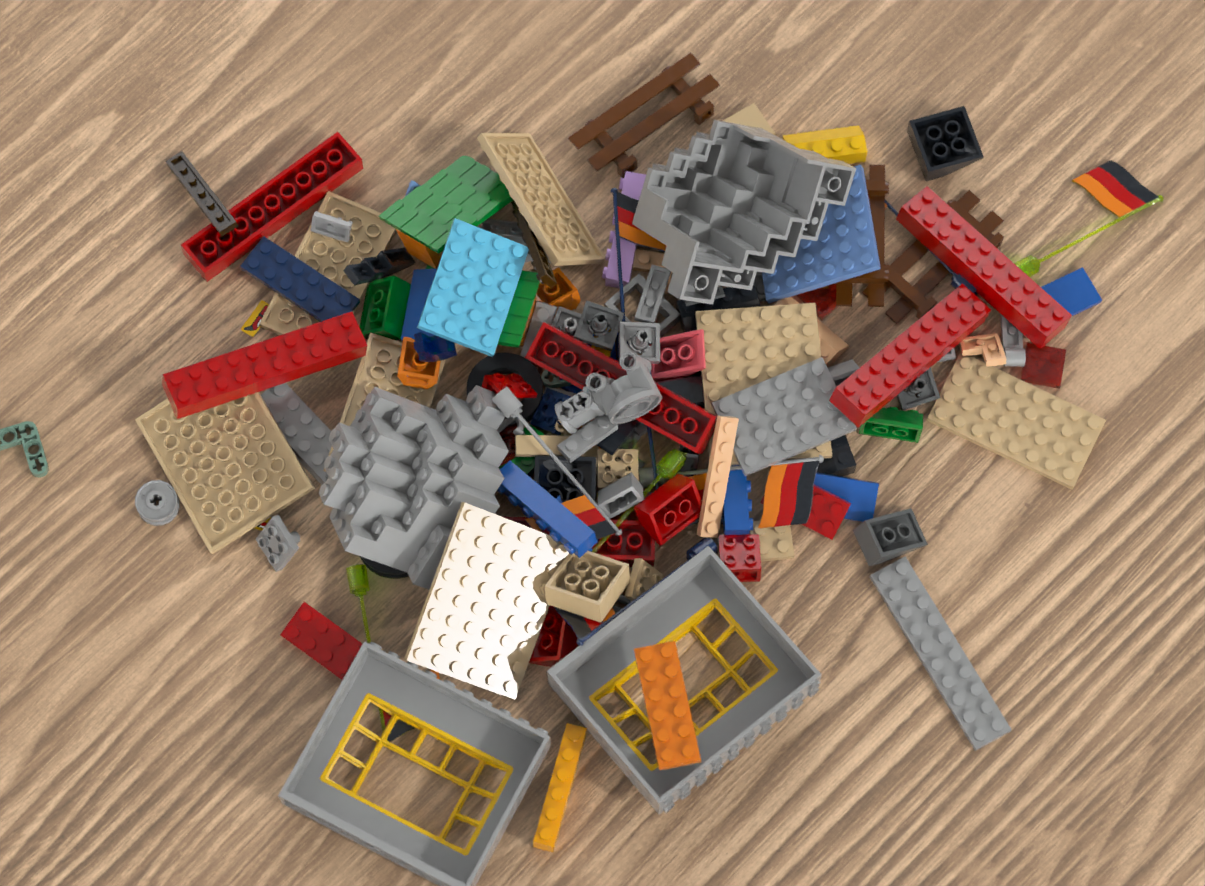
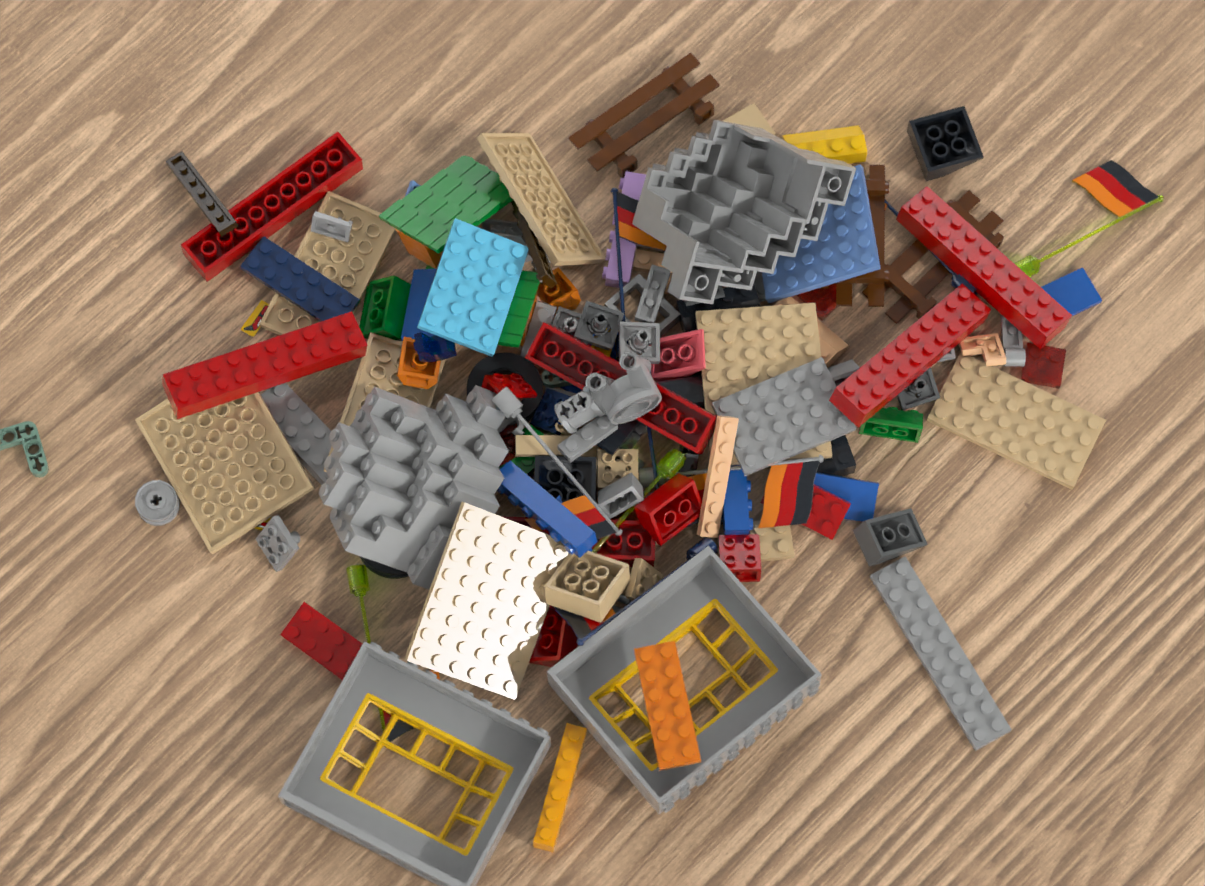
(380, 266): black slope -> none

